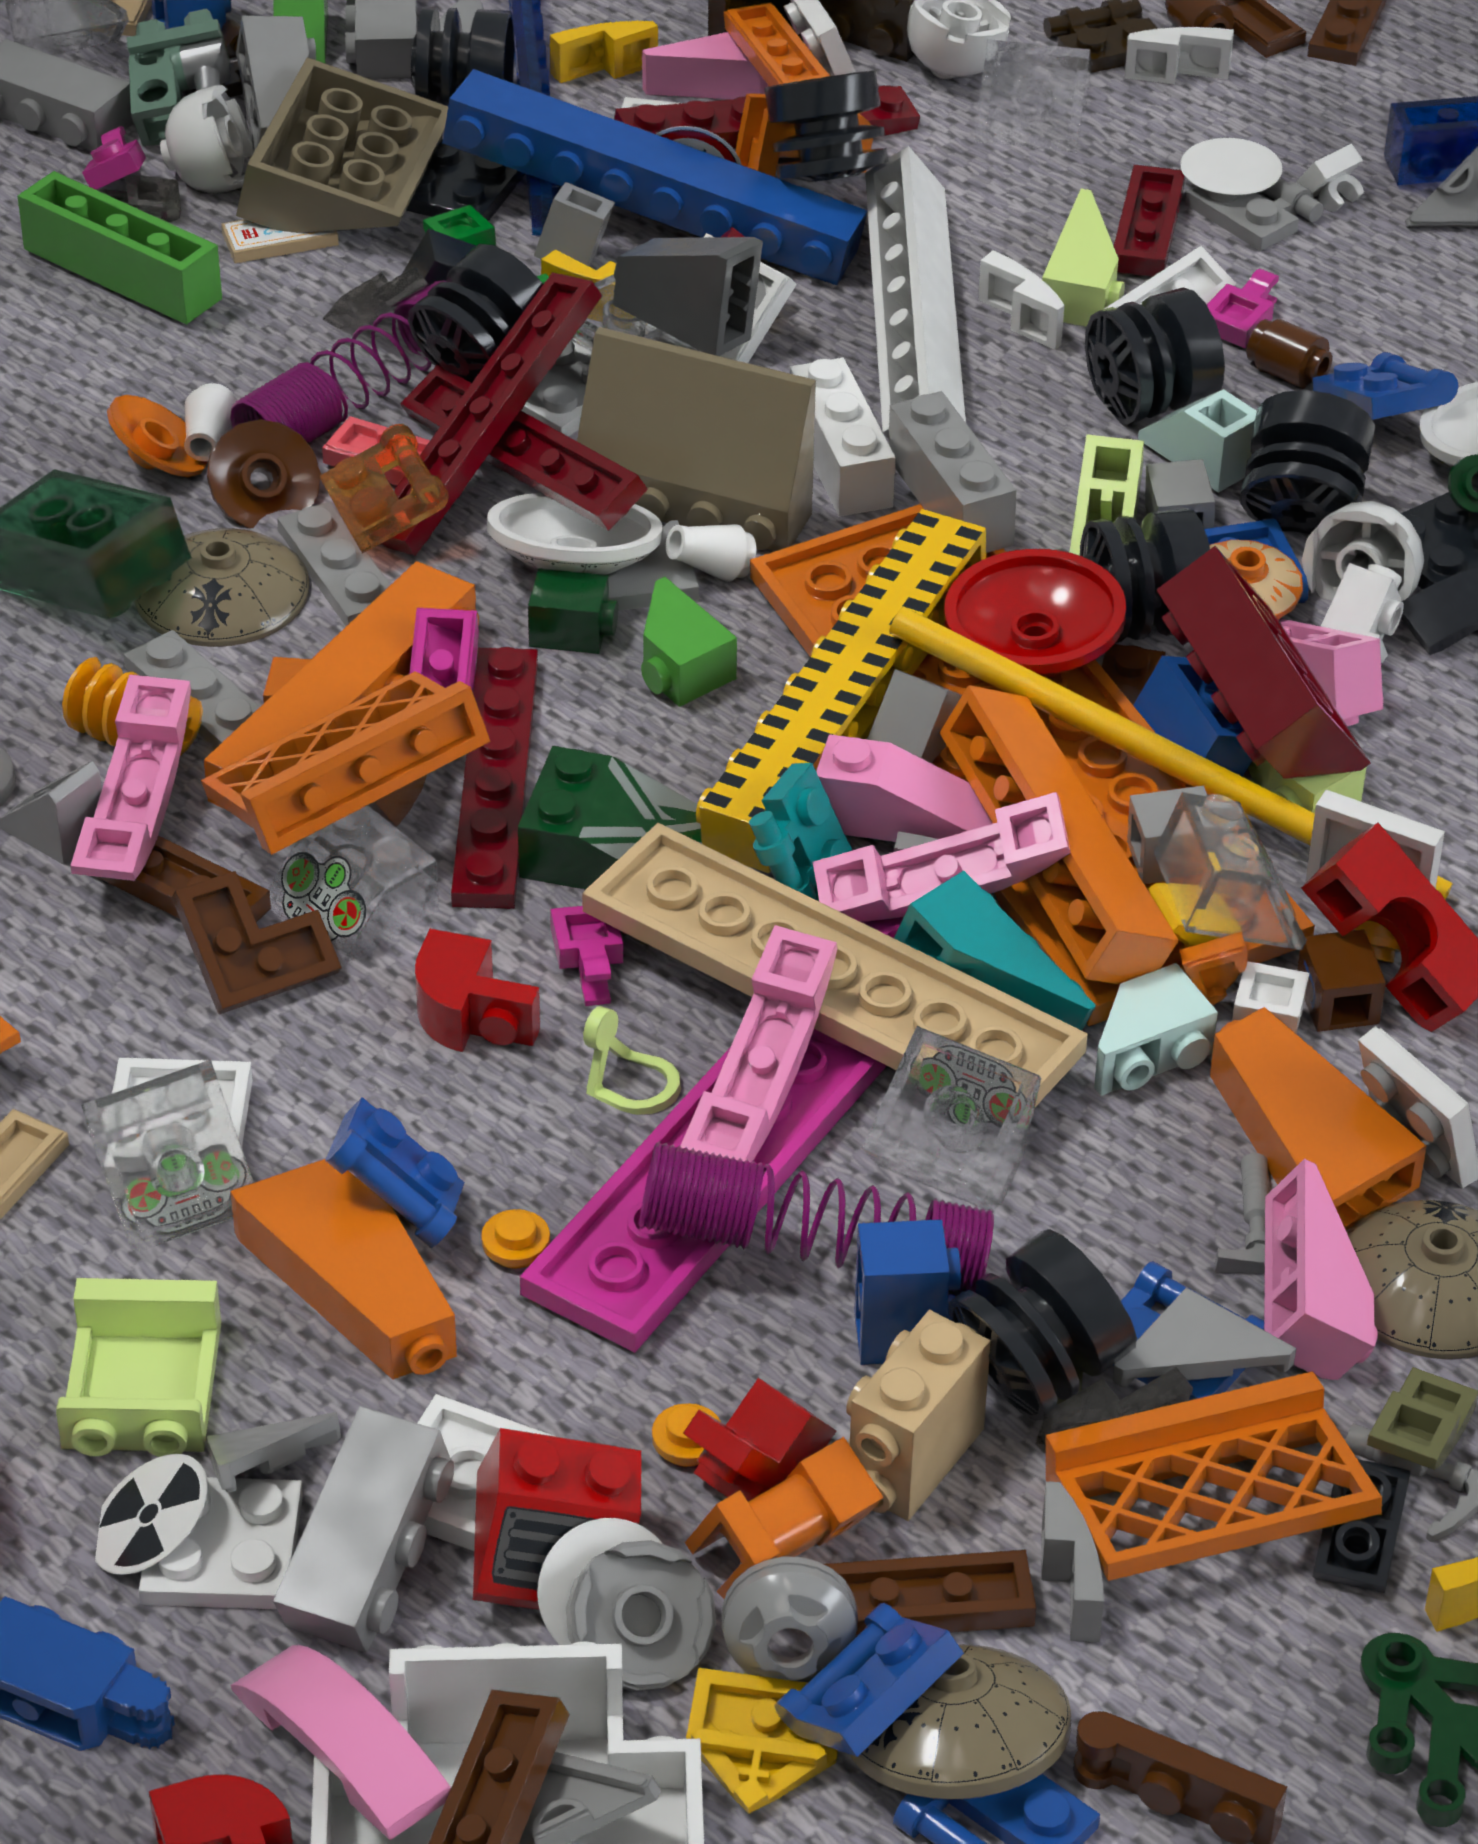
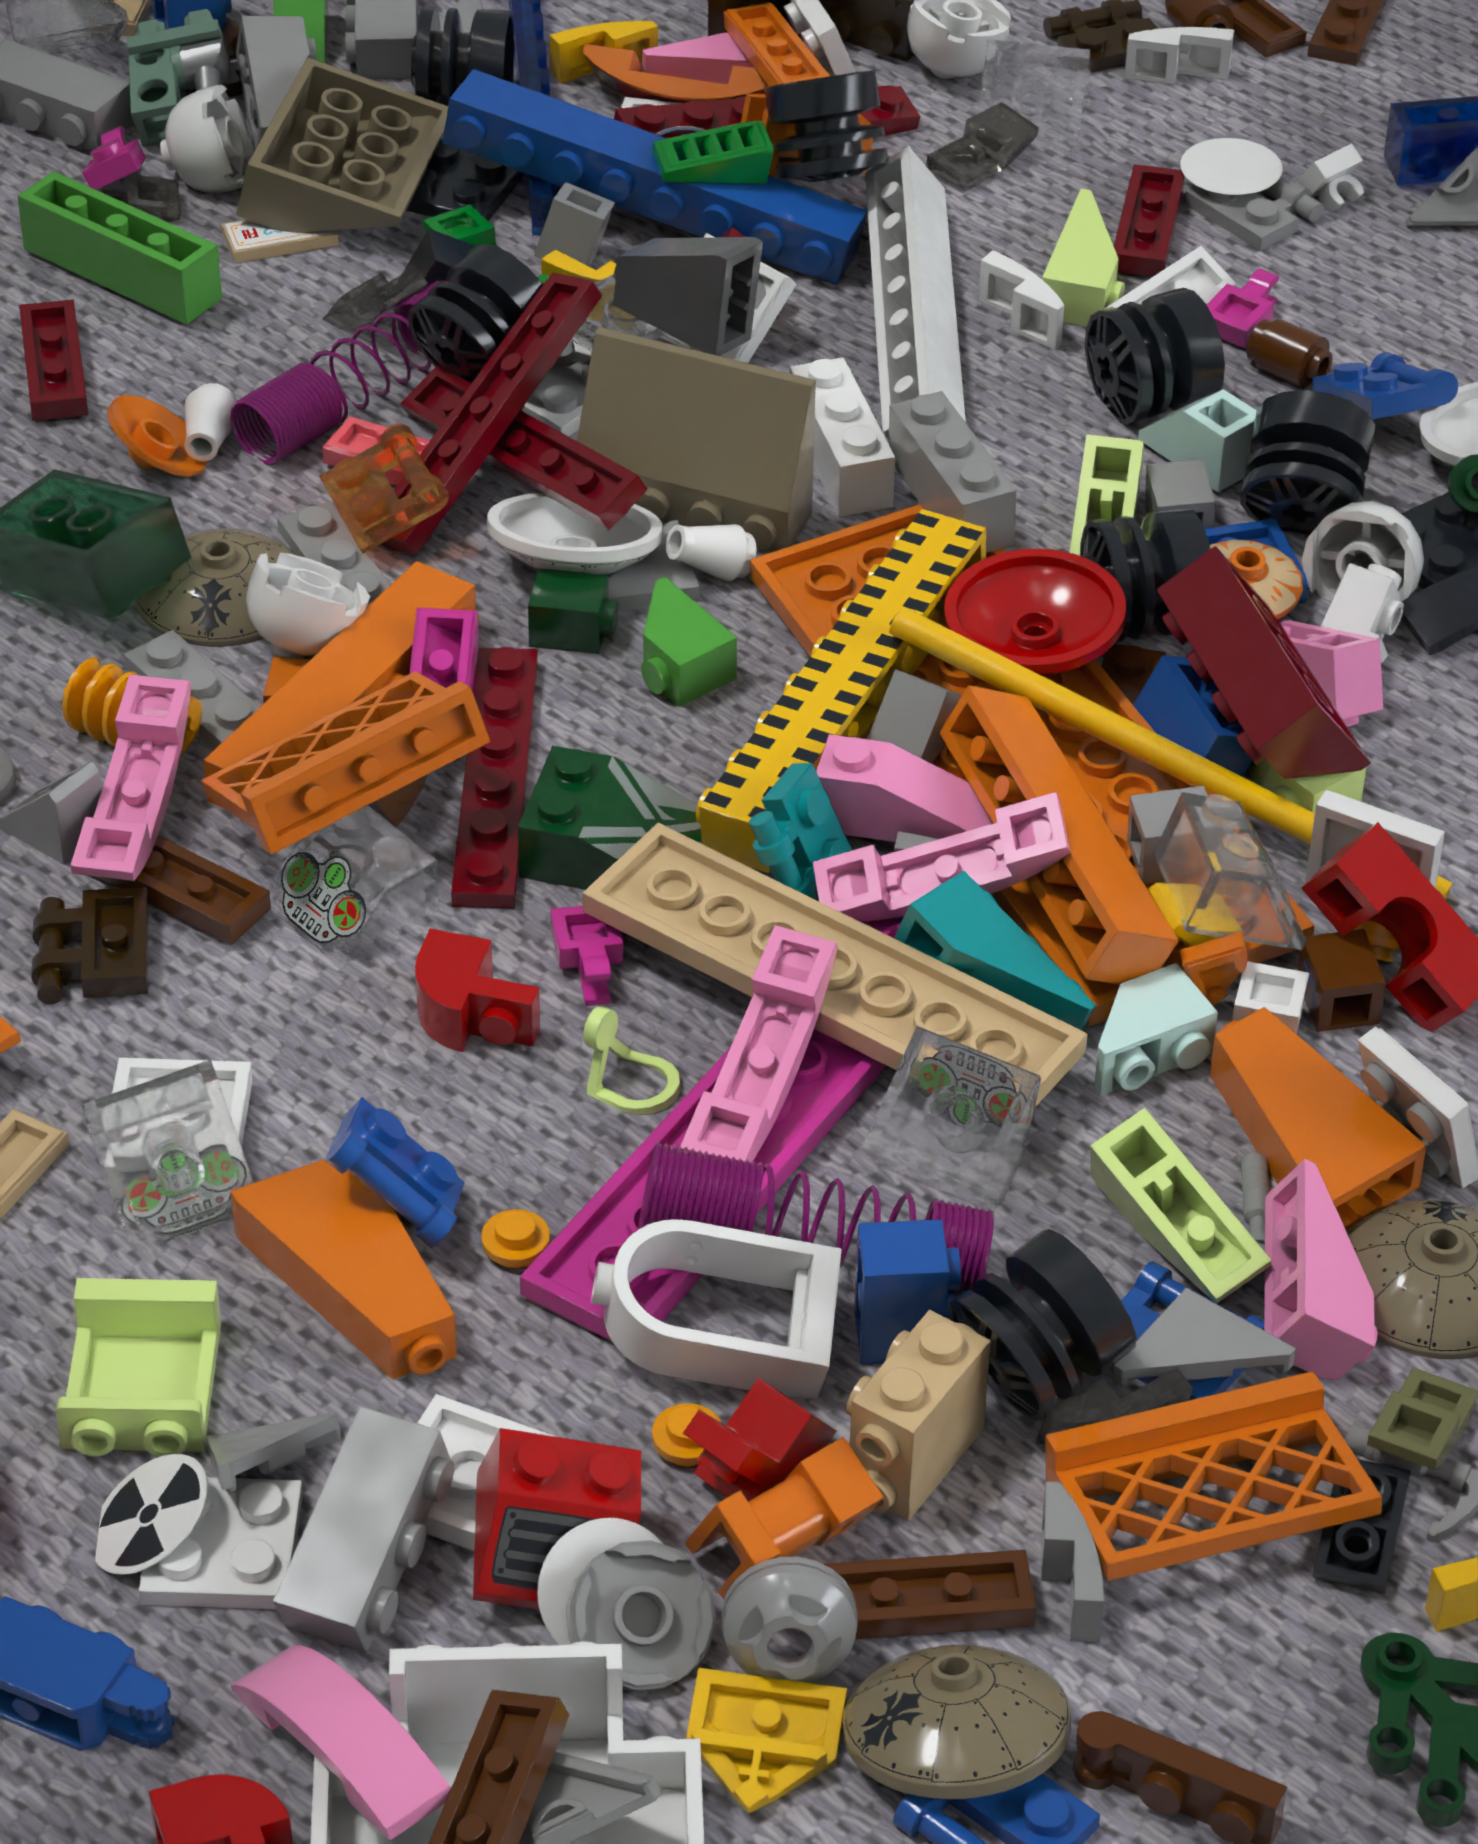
(53, 360): none -> dark red plate
(113, 944): none -> dark brown plate
(245, 961): reddish brown plate -> none
(265, 449): reddish brown dish -> none
(300, 604): none -> white cylinder
(624, 74): none -> orange slope
(717, 155): none -> green slope
(735, 1255): none -> white window
(869, 1682): blue plate -> none
(986, 148): none -> clear smoke slope
(1175, 1207): none -> yellowish green slope

